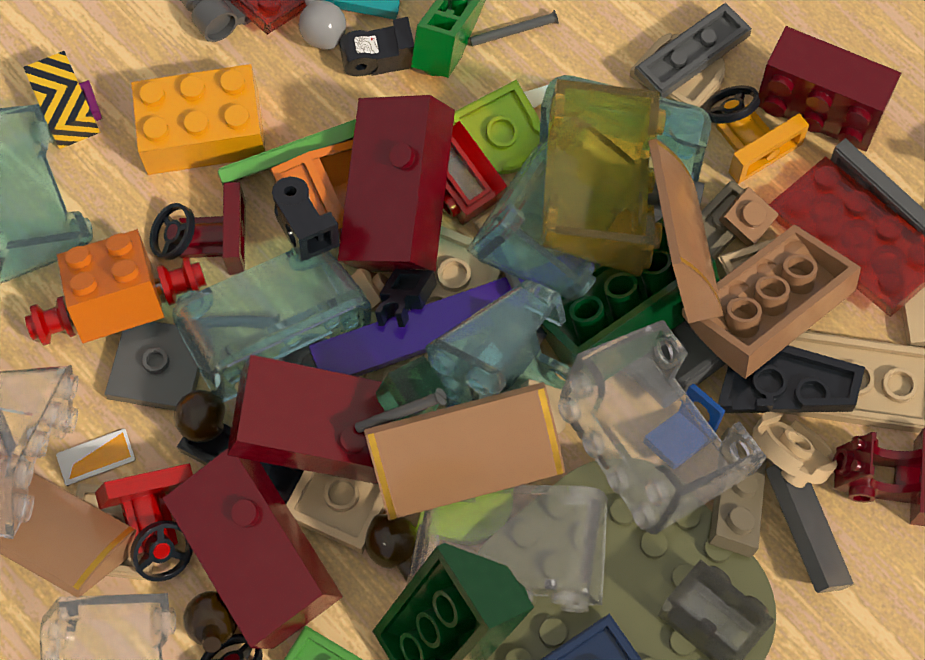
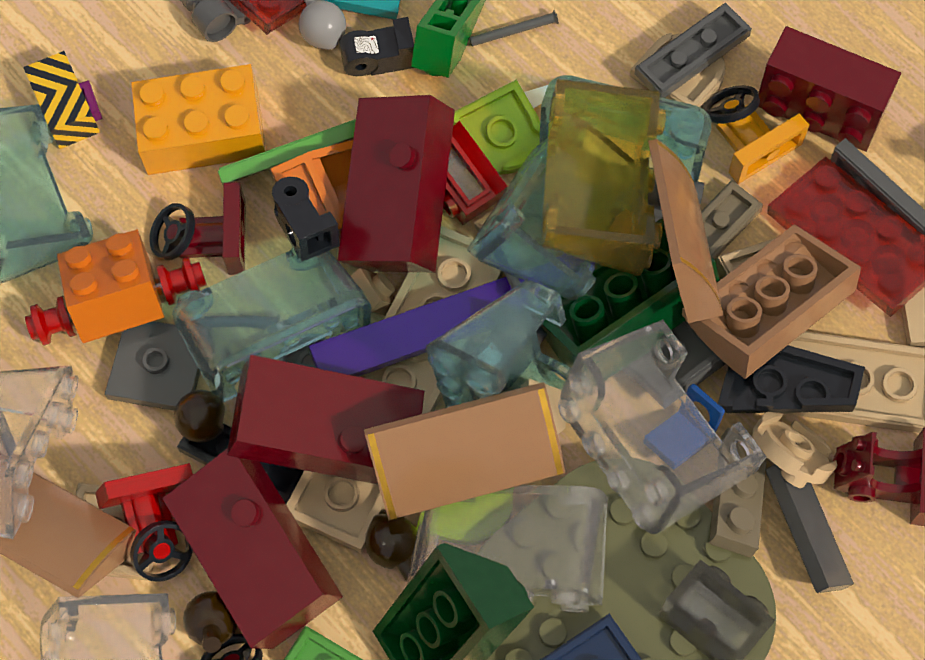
(95, 457): sticker -> none
(403, 292): black plate -> none
(403, 410): dark grey piece -> none
(409, 384): clear green piece -> none
(748, 217): medium nougat plate -> none

